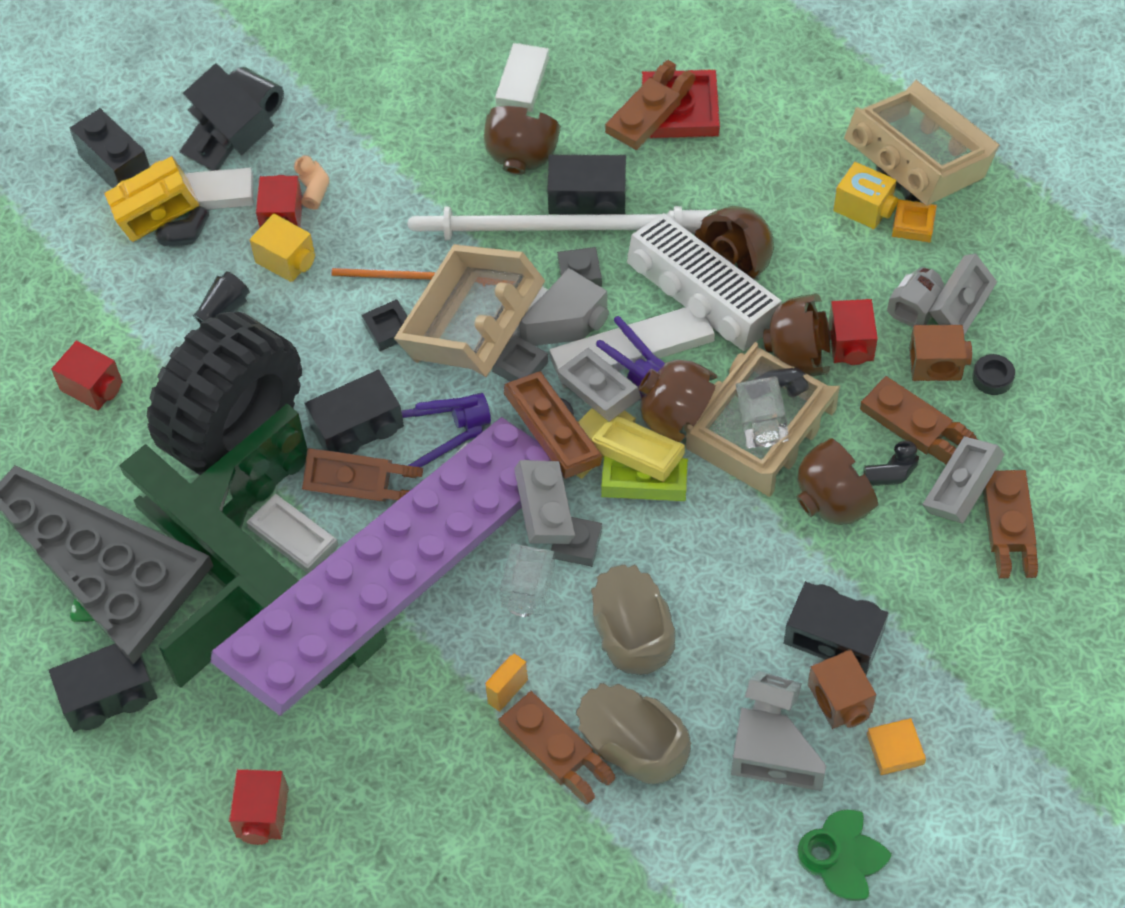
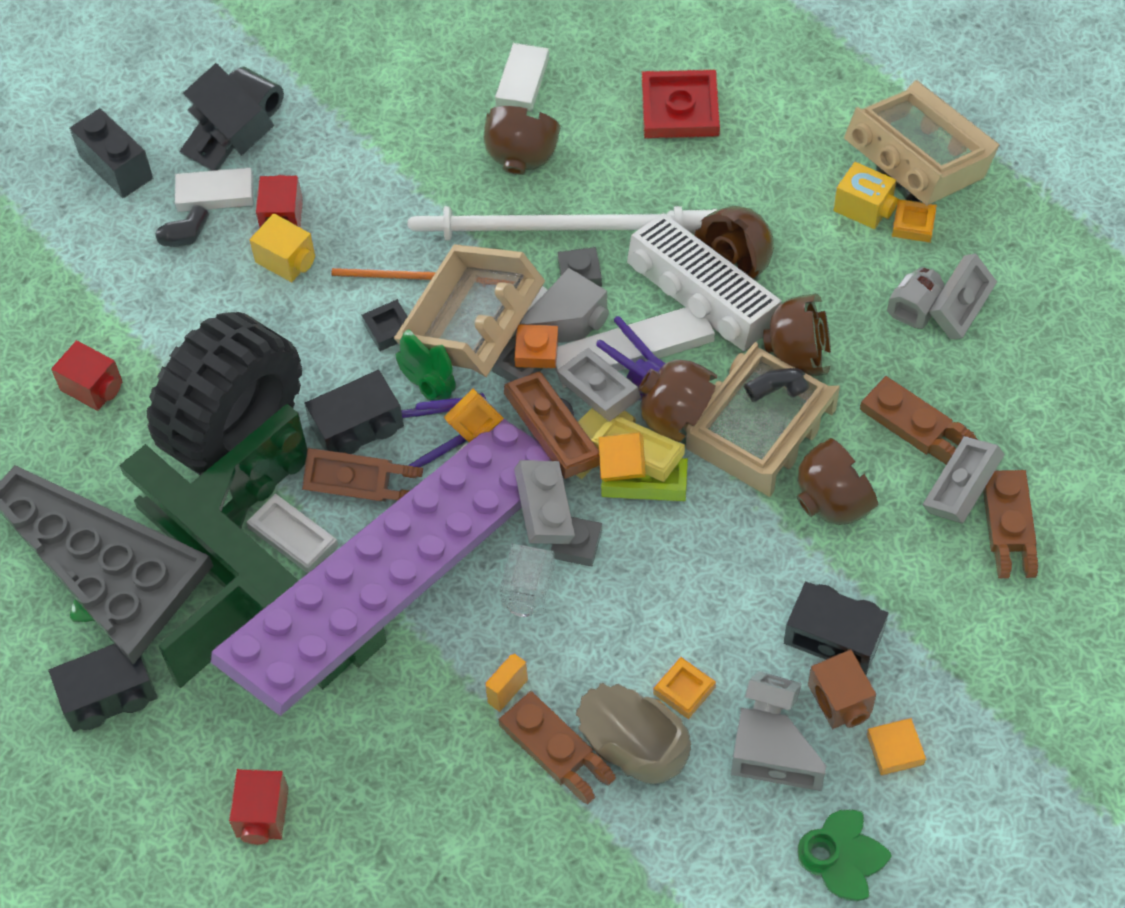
(151, 198): yellow brick -> none
(223, 296): black cone -> none
(314, 179): light nougat arm -> none
(426, 367): none -> green plate
(473, 416): none -> light orange tile
(536, 346): none -> orange plate
(586, 184): black brick -> none
(622, 457): none -> light orange tile
(632, 620): dark tan hair -> none
(649, 106): dark orange hinge -> none
(684, 687): none -> light orange tile
(762, 412): clear brick -> none
(852, 331): red brick -> none
(898, 467): black arm -> none
(939, 352): dark orange brick -> none
(993, 374): black tile -> none

